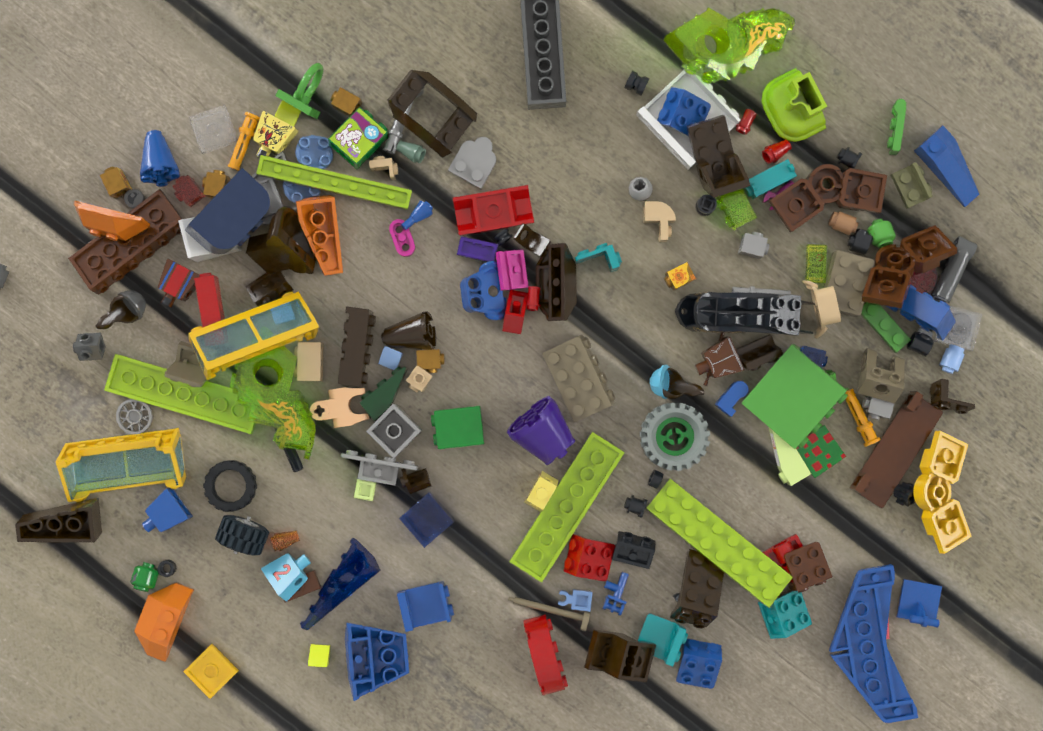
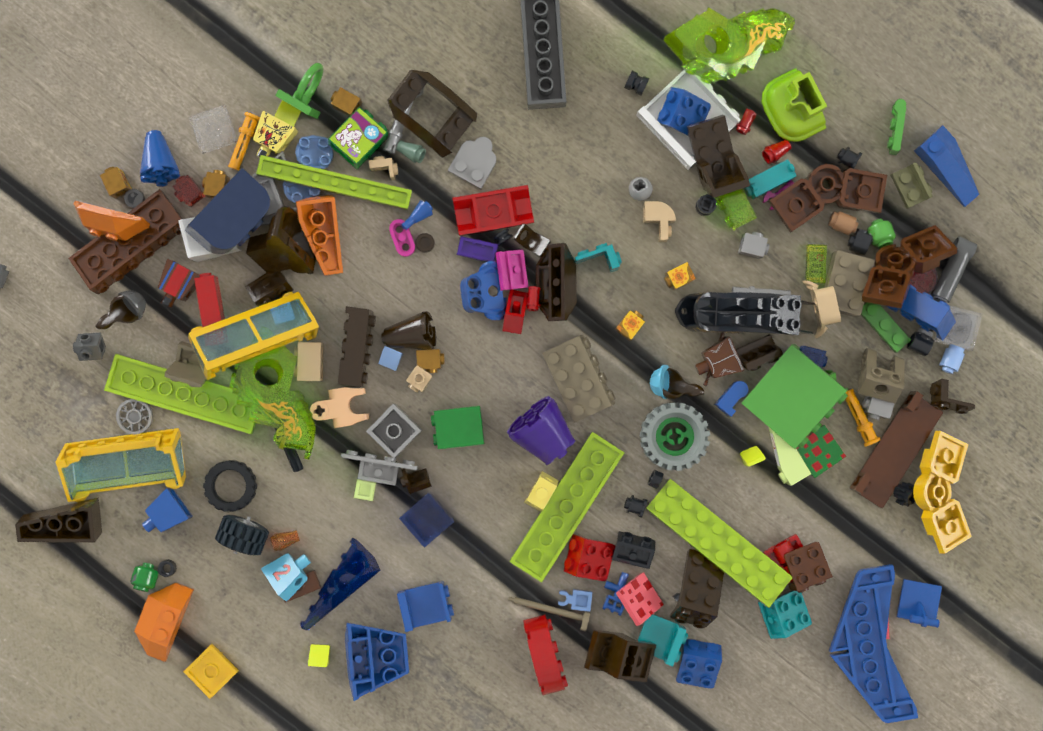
(382, 398): dark green slope -> none
(425, 242): none -> dark brown tile
(630, 324): none -> brick
(639, 599): none -> coral tile
(752, 456): none -> neon yellow slope

